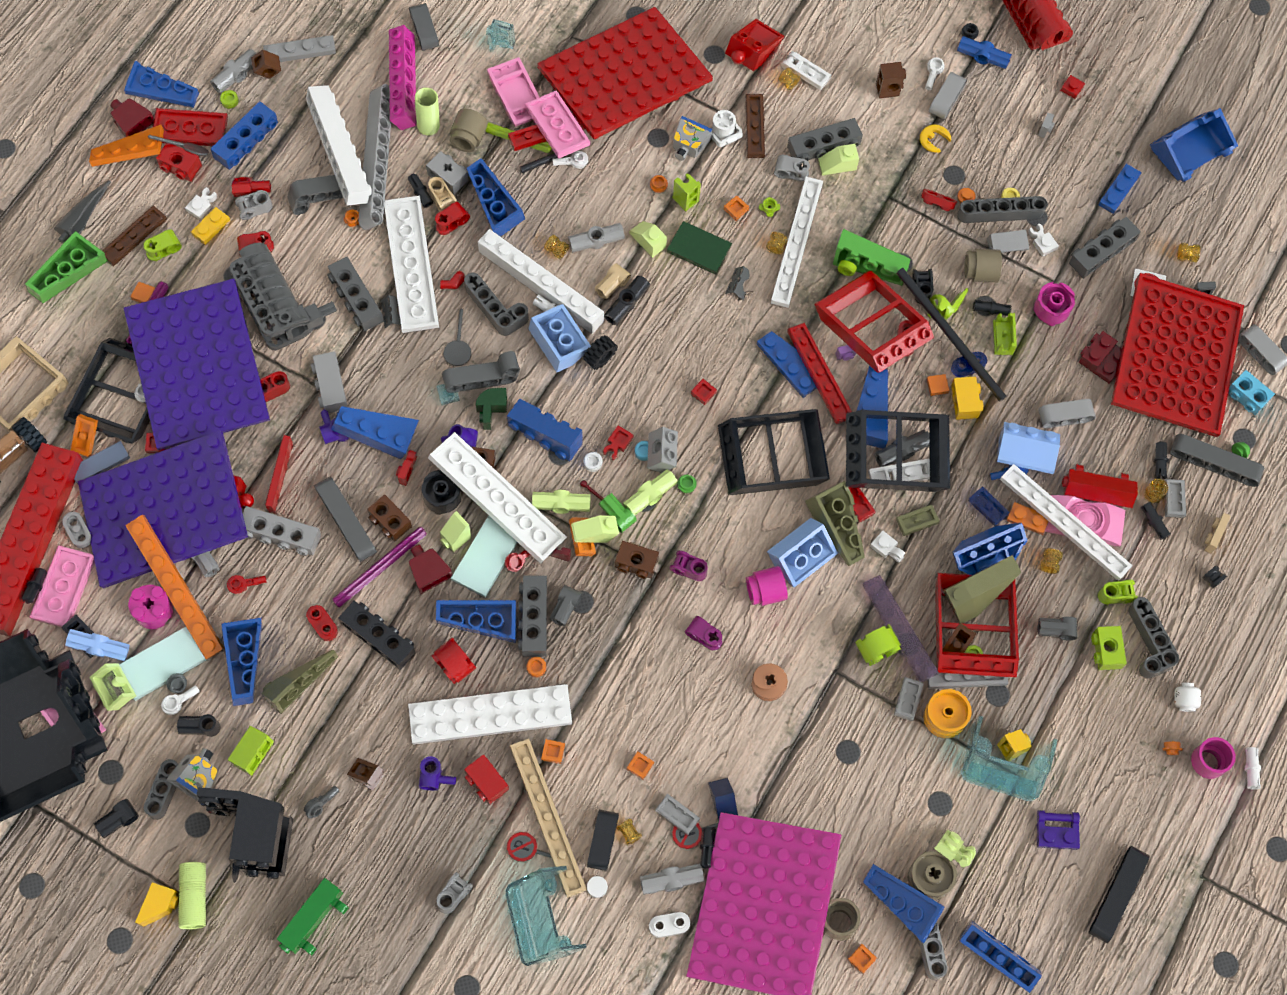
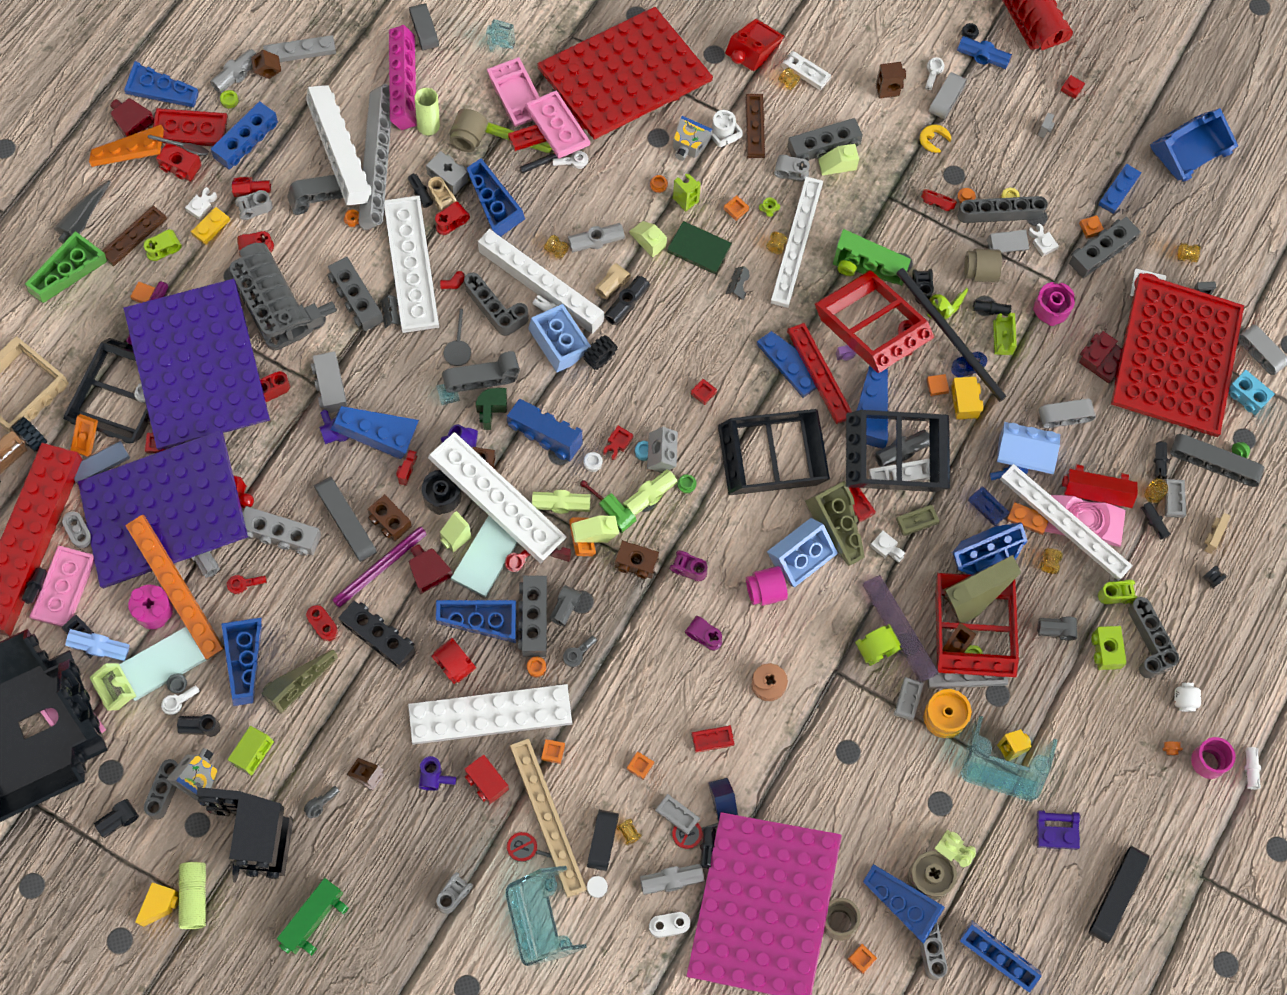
(279, 474): red tile -> none
(573, 656): none -> dark grey plate
(712, 739): none -> red plate
(1091, 226): none -> orange plate

